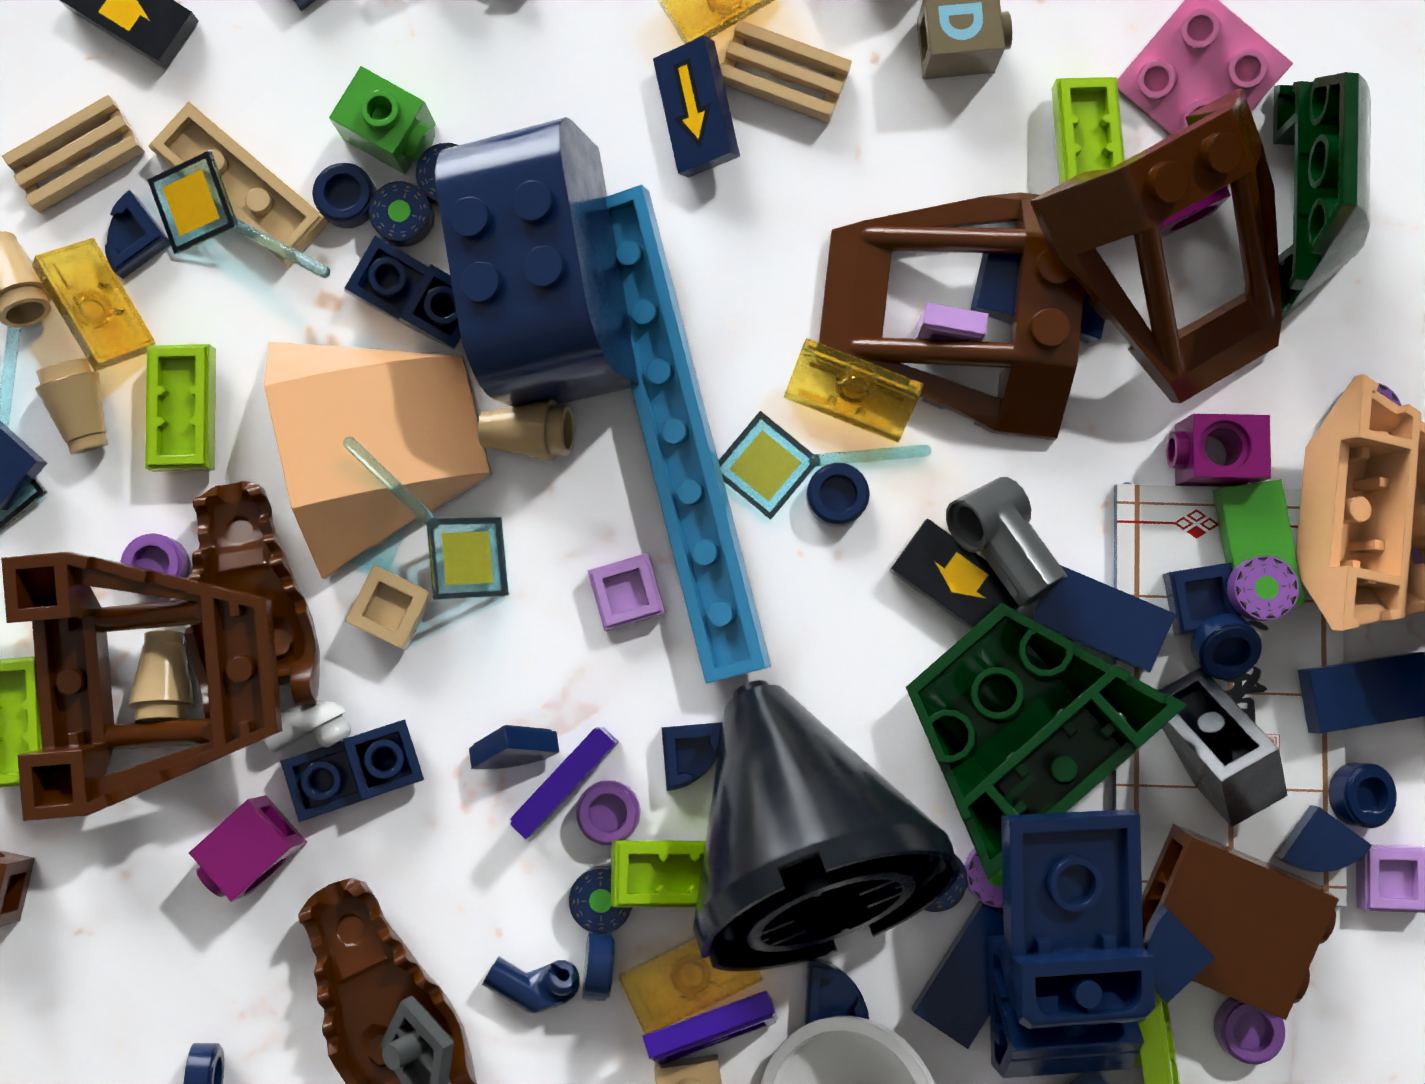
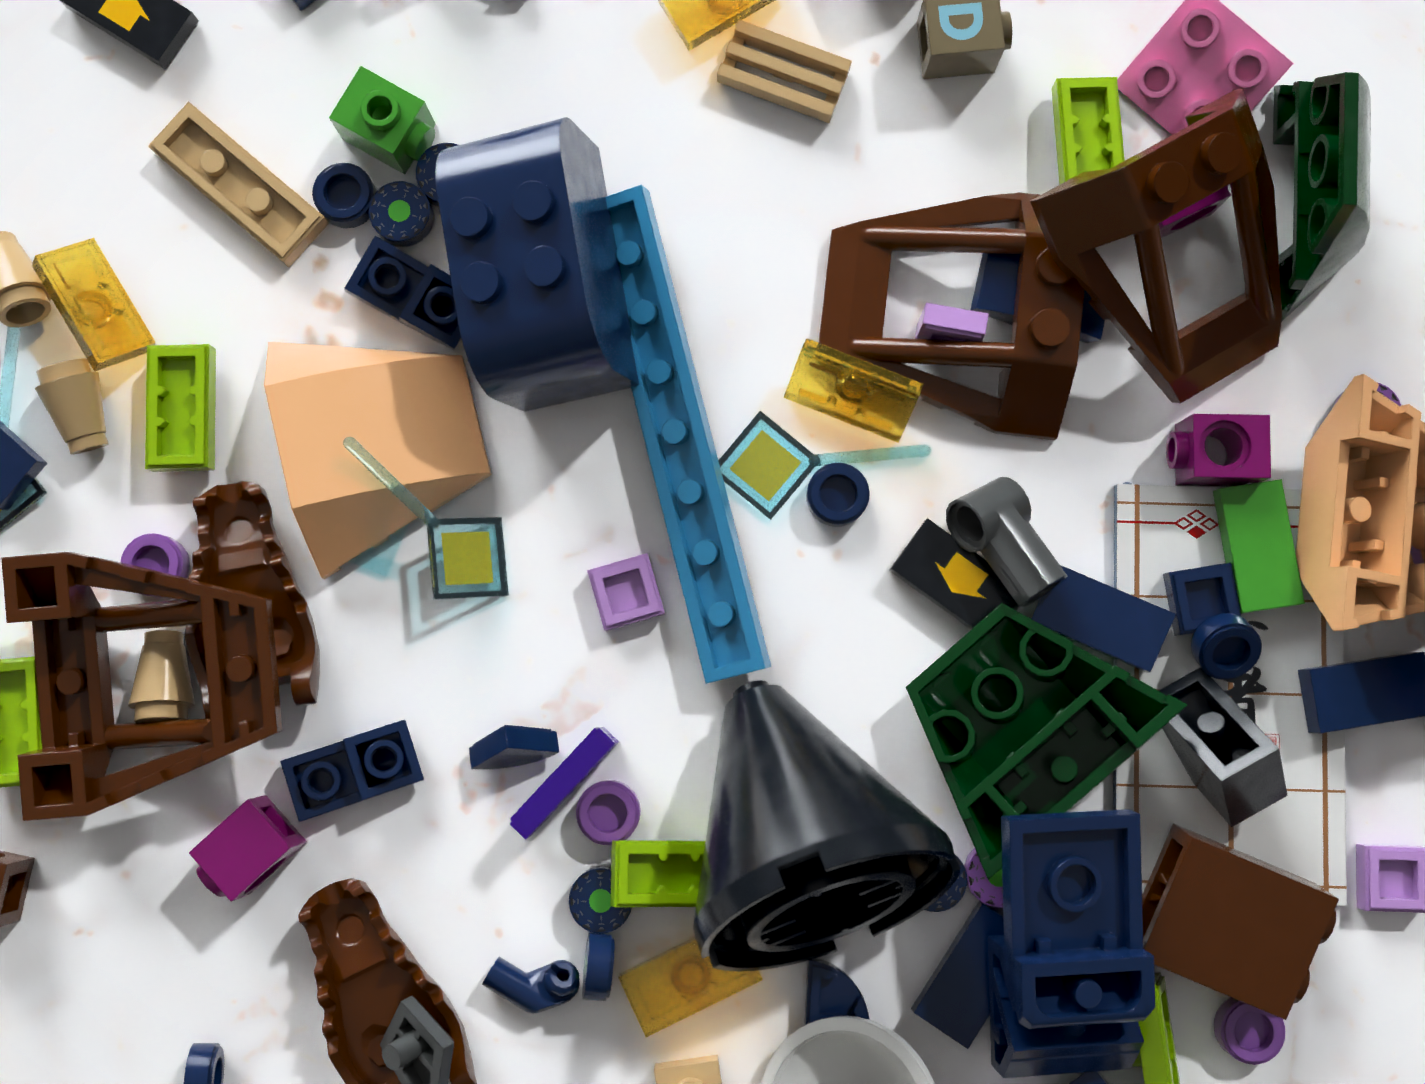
(69, 144): tan tile -> none
(132, 236): dark blue tile -> none
(198, 209): piece -> none
(323, 718): white arm -> none
(389, 607): tan plate -> none
(529, 429): tan cone -> none
(689, 752): dark blue tile -> none
(696, 107): dark blue tile -> none
(710, 1028): dark purple tile -> none
(1176, 953): dark blue tile -> none
(1263, 588): medium lavender tile -> none
(1321, 843): dark blue tile -> none
(1362, 795): dark blue tile -> none

